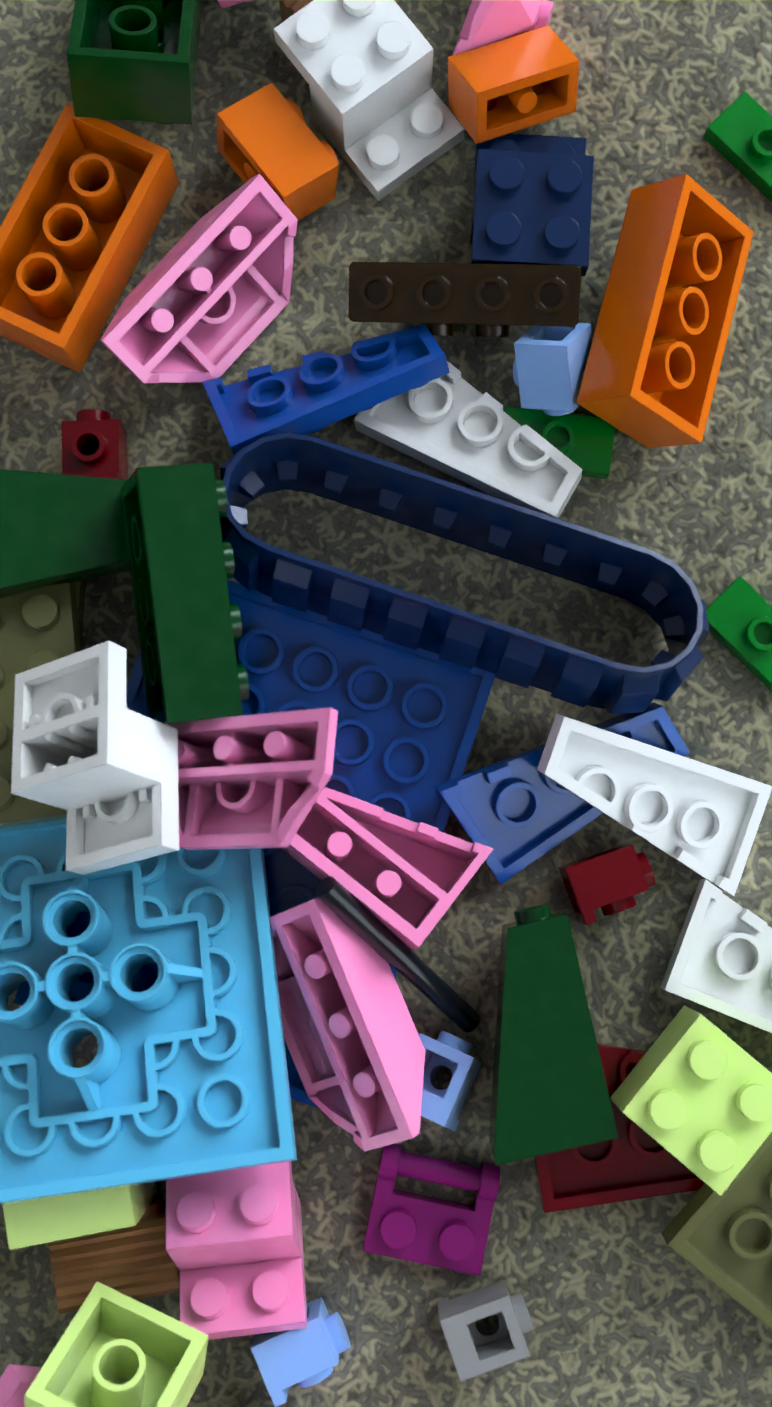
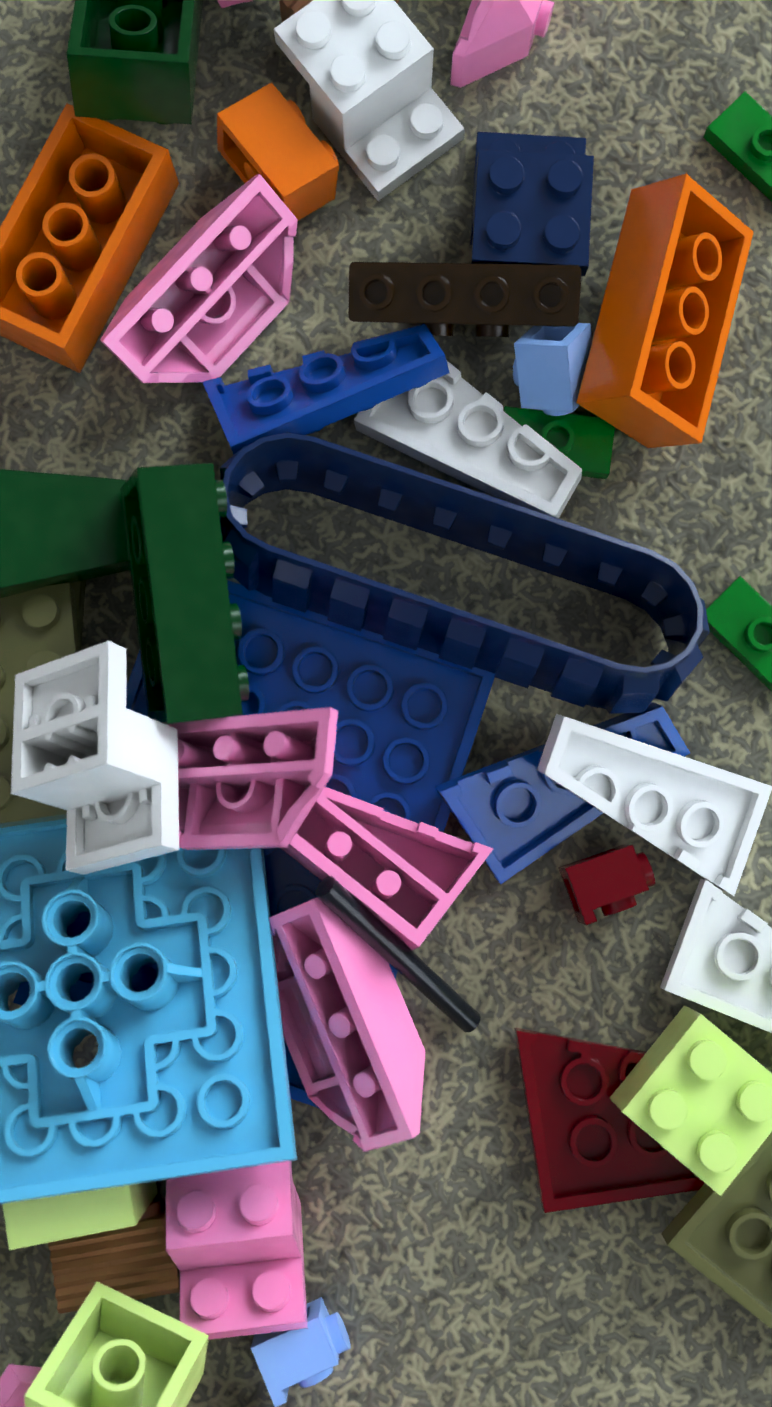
(94, 428): dark red brick -> none
(429, 1227): magenta plate -> none
(452, 1053): light blue brick -> none
(479, 1348): light grey brick -> none
(512, 84): orange brick -> none
(546, 1054): dark green slope -> none

